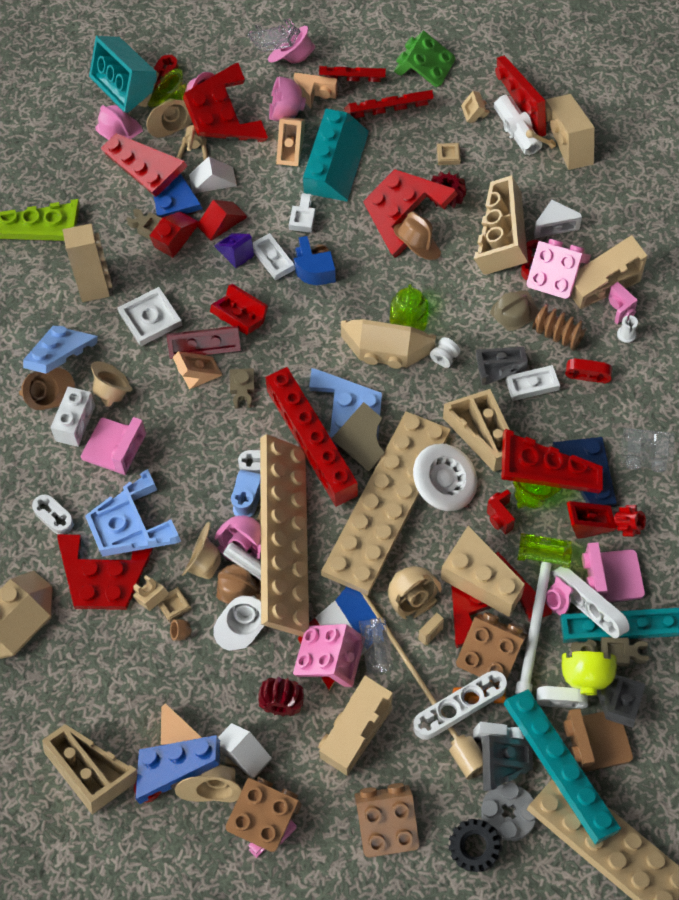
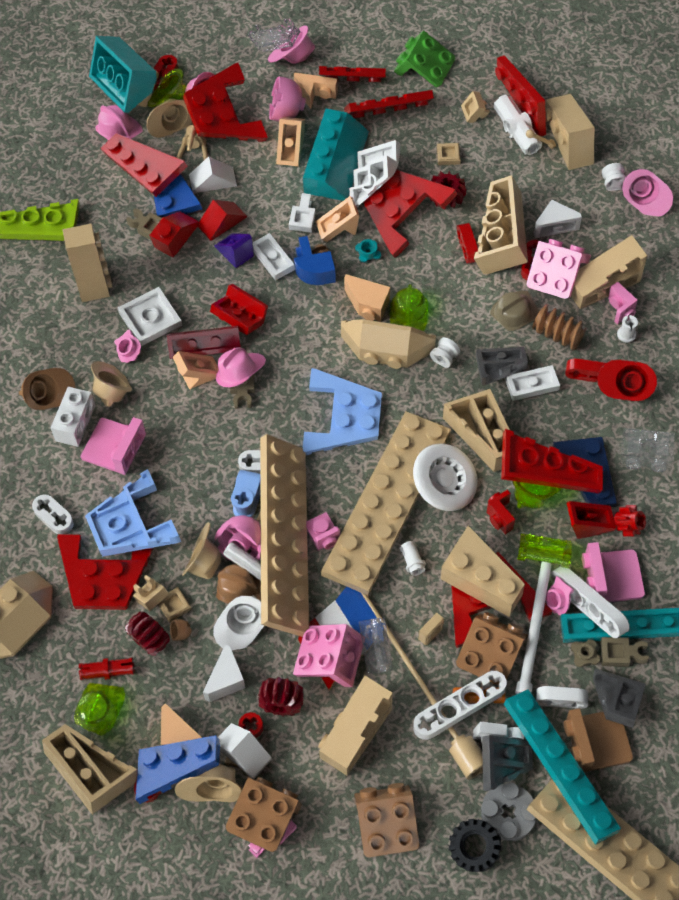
(56, 347): light blue wing -> none
(99, 707): none -> clear neon green piece
(106, 668): none -> red pin
(128, 347): none -> bright pink animal
(147, 633): none -> dark red gear
(225, 677): none -> white slope
(237, 367): none -> bright pink piece
(250, 717): none -> red bush
(312, 437): red brick -> none
(323, 531): none -> bright pink bracket
(340, 218): none -> light nougat slope
(359, 437): dark tan tile -> none
(363, 246): none -> teal plate
(367, 297): none -> light nougat slope
(375, 168): none -> white slope
(414, 563): none -> white pin
(415, 586): tan cylinder -> none
(417, 235): medium nougat piece -> none
(467, 242): none -> red beam
(588, 671): neon yellow cylinder -> none
(614, 176): none -> white wheel
(627, 380): none -> red piece
(655, 194): none -> bright pink piece

